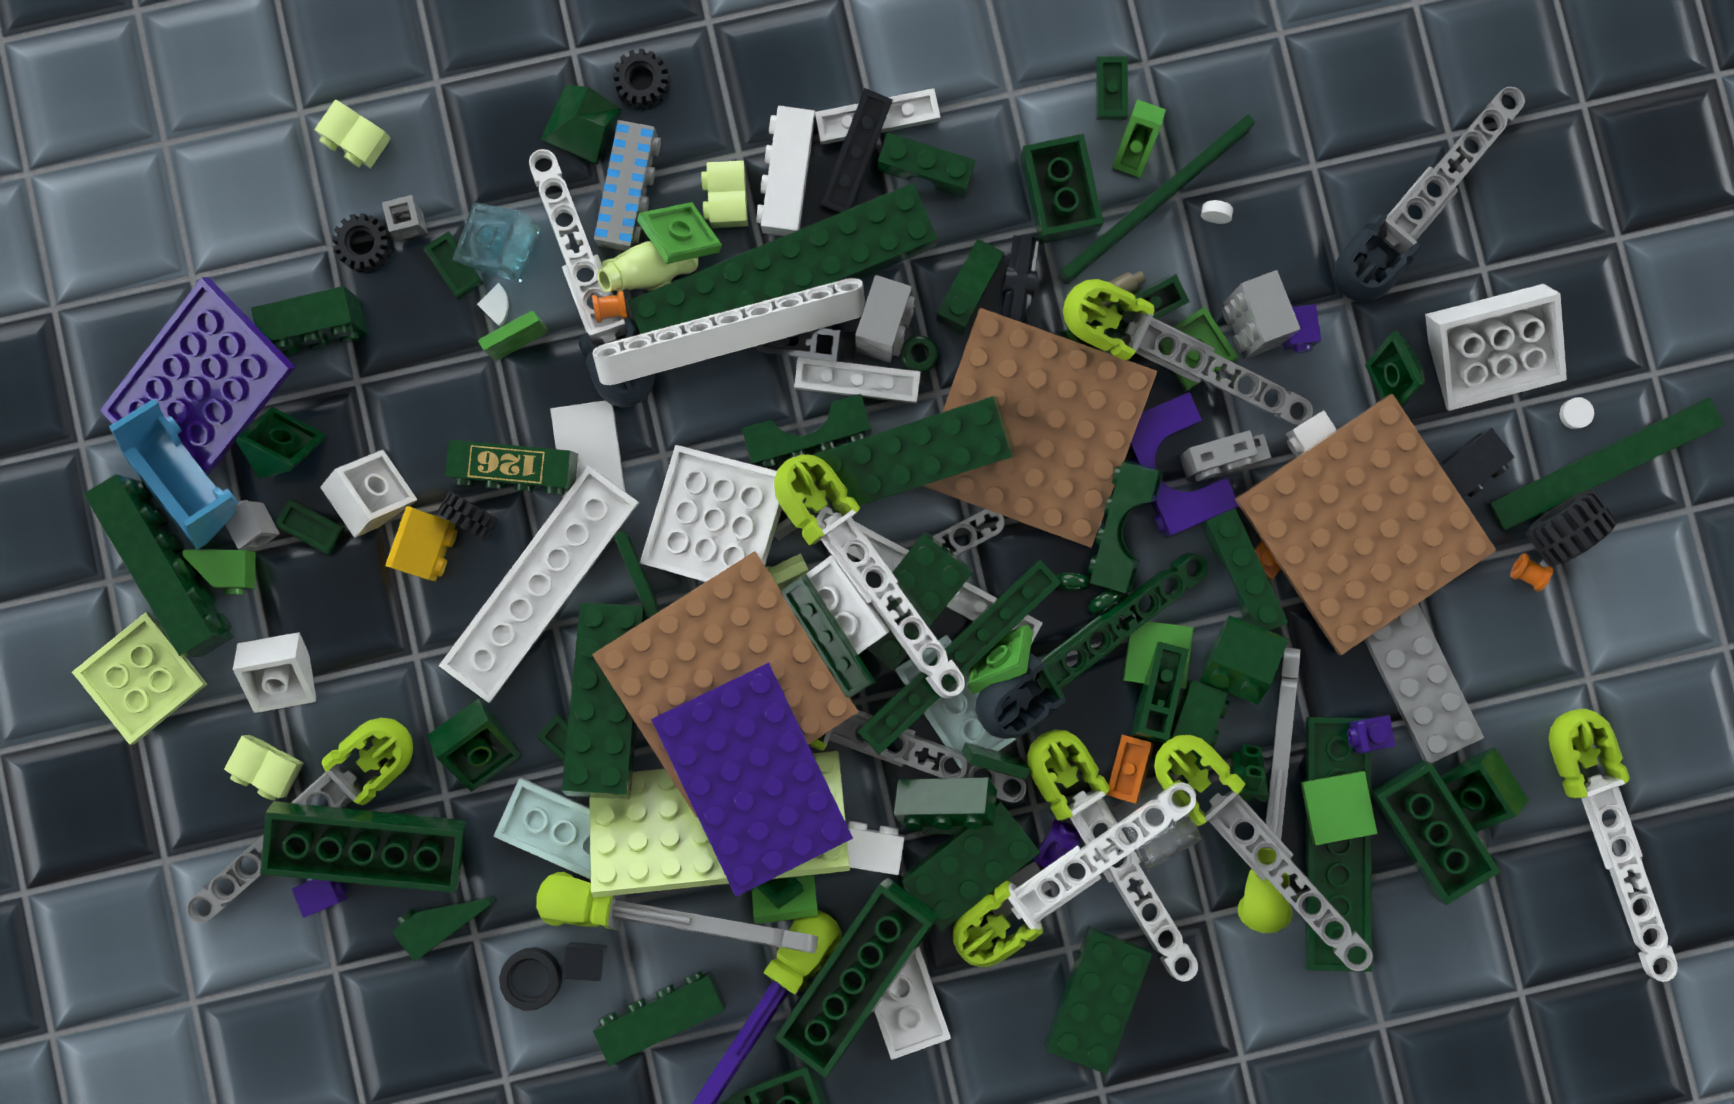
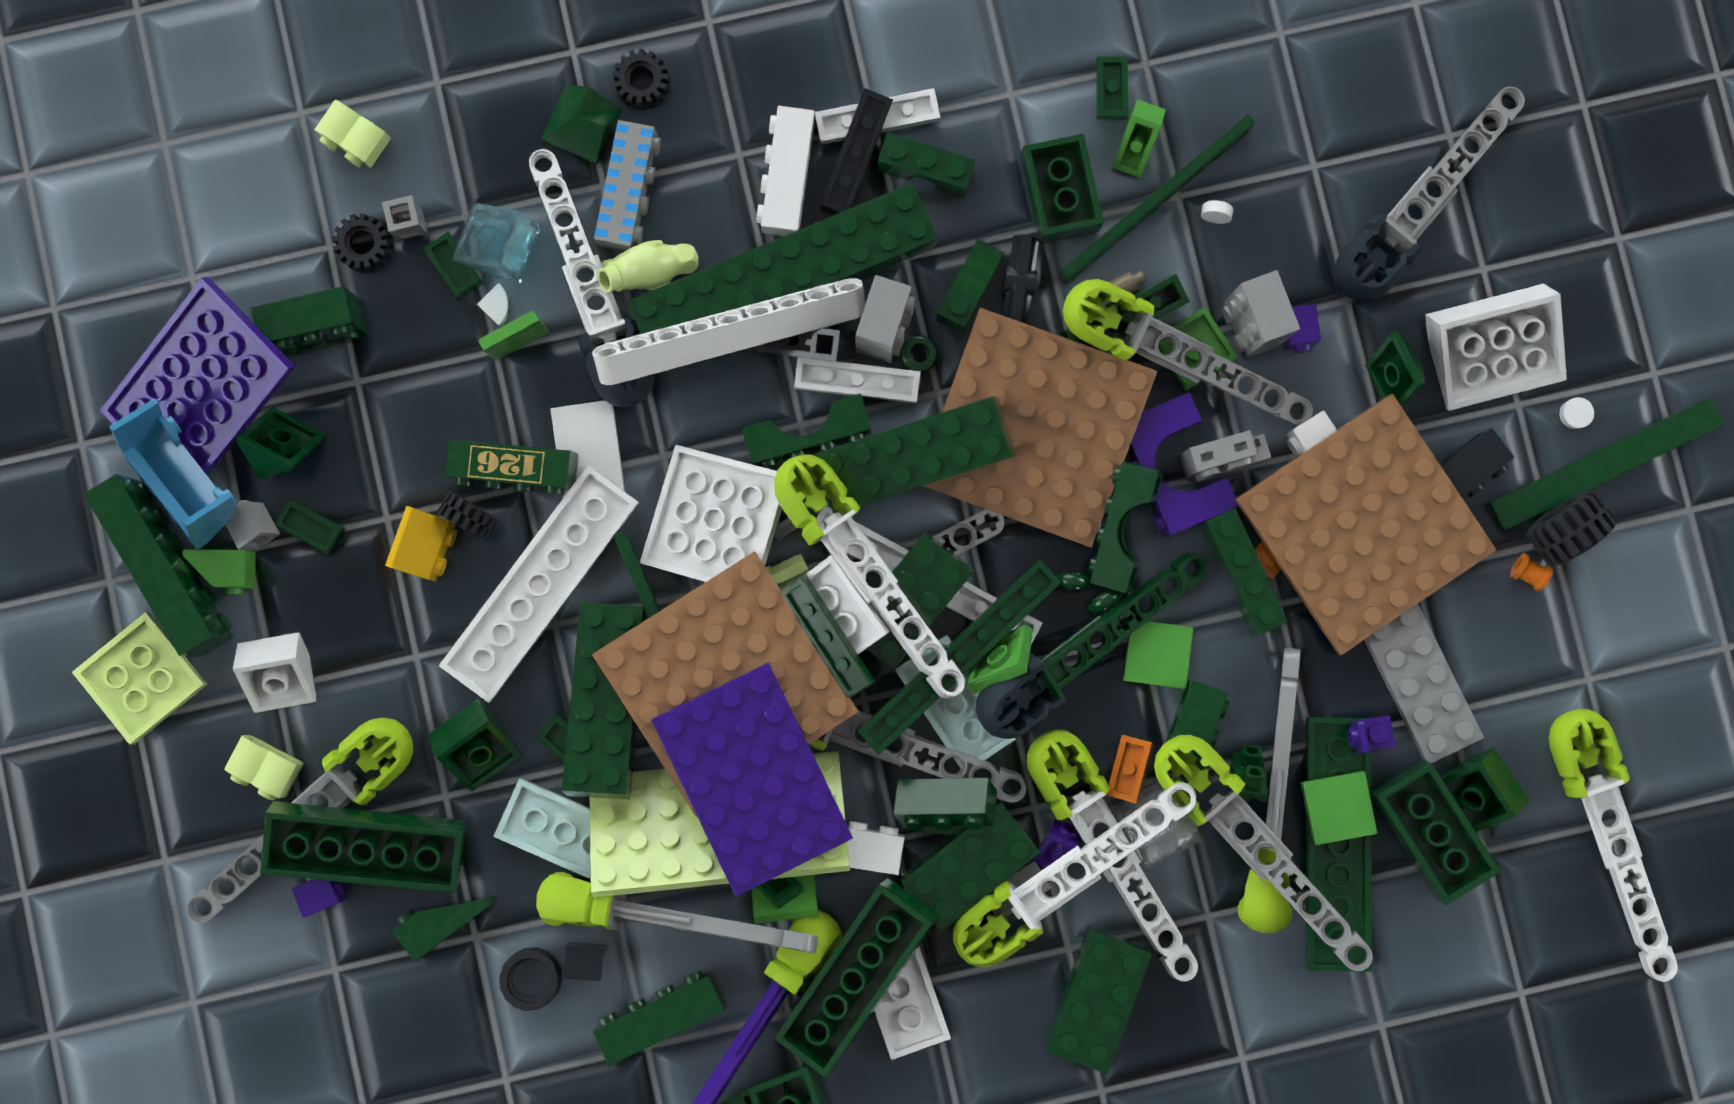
(367, 492): white slope -> none
(609, 306): orange bush -> none
(679, 232): bright green tile -> none
(726, 194): yellowish green brick -> none
(995, 761): dark green tile -> none
(1160, 694): dark green slope -> none
(1243, 660): dark green slope -> none

